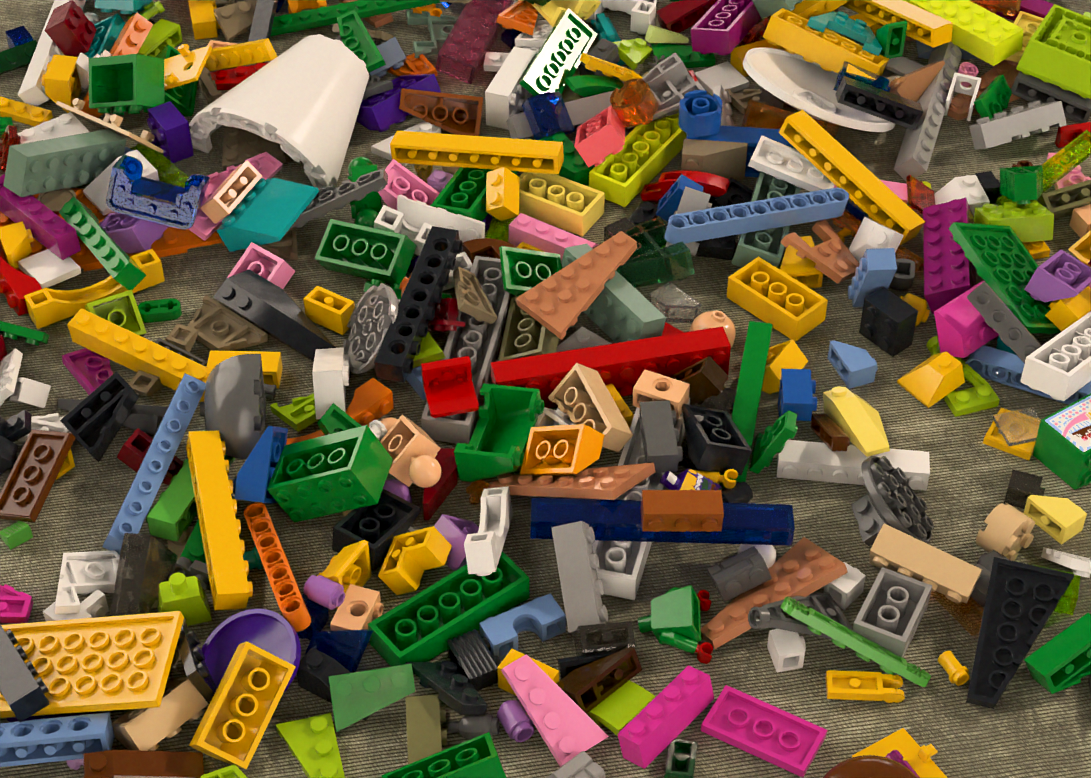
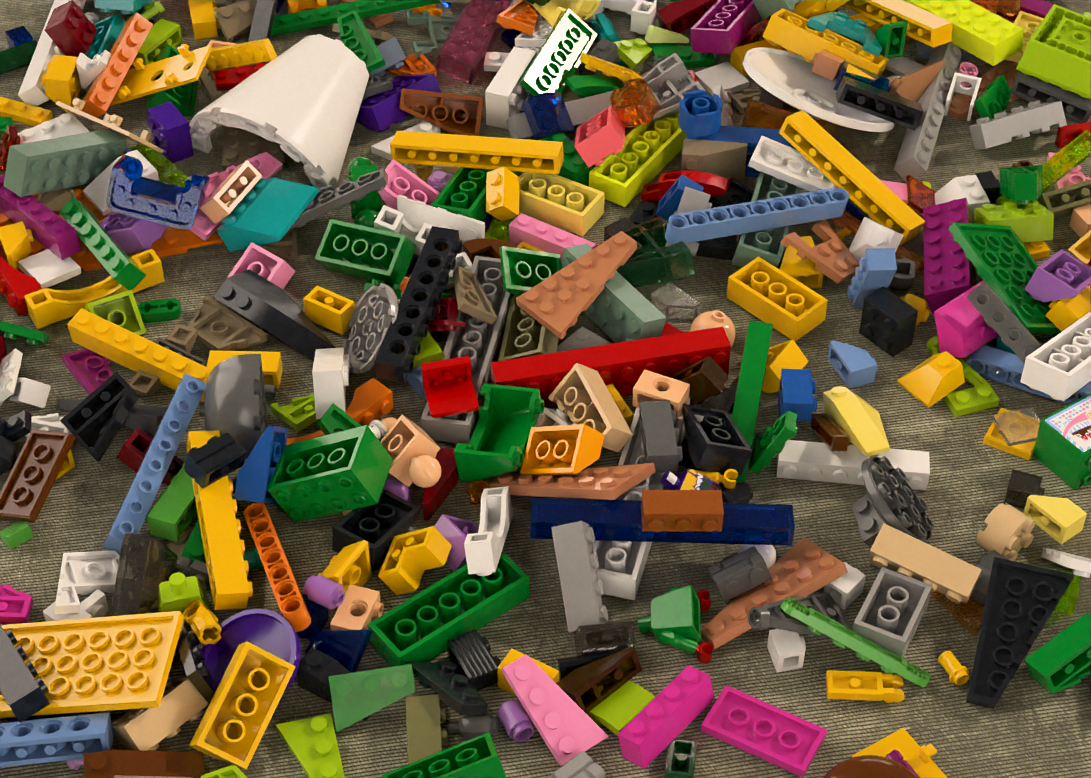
(126, 83): green container -> none
(203, 622): none -> yellow piece
(214, 459): none -> black brick
(538, 616): medium blue arch -> none
(827, 64): none -> nougat brick

